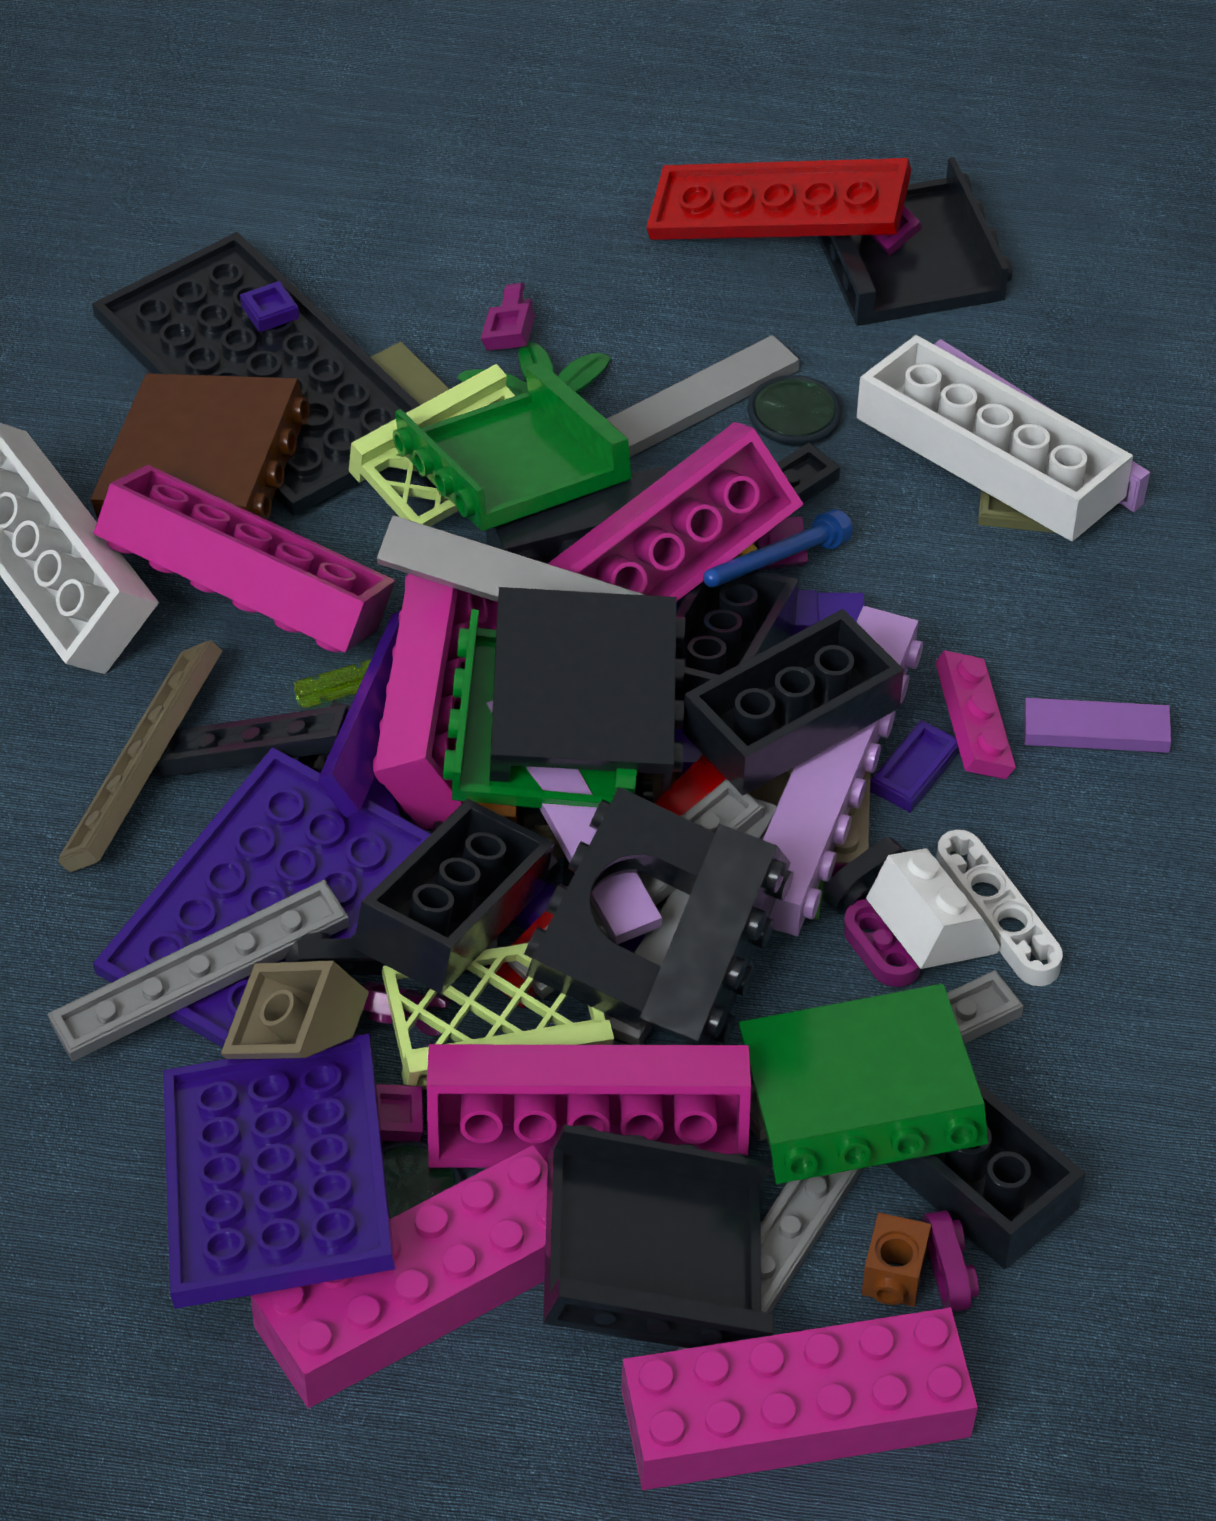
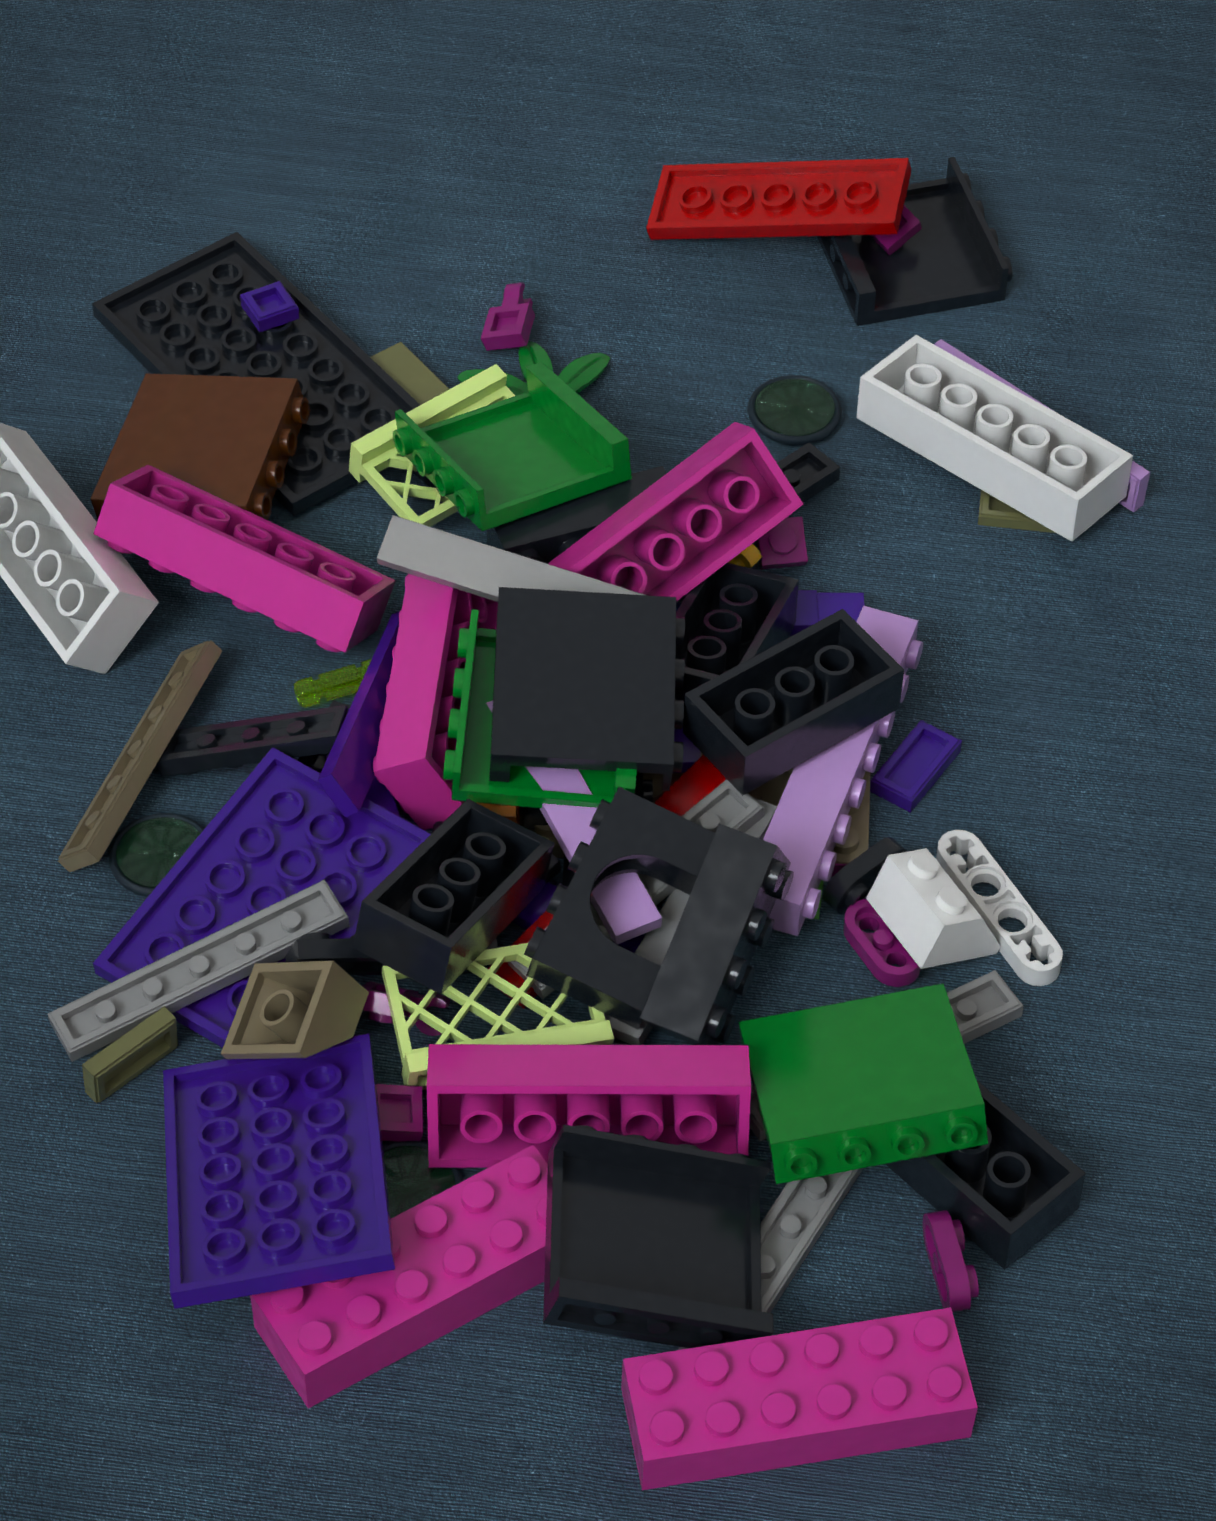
(130, 1055): none -> olive tile
(149, 849): none -> clear green wheel
(703, 394): light grey tile -> none
(827, 530): blue piece -> none
(901, 1242): dark orange brick -> none
(975, 715): dark pink plate -> none
(1097, 725): medium lavender tile -> none

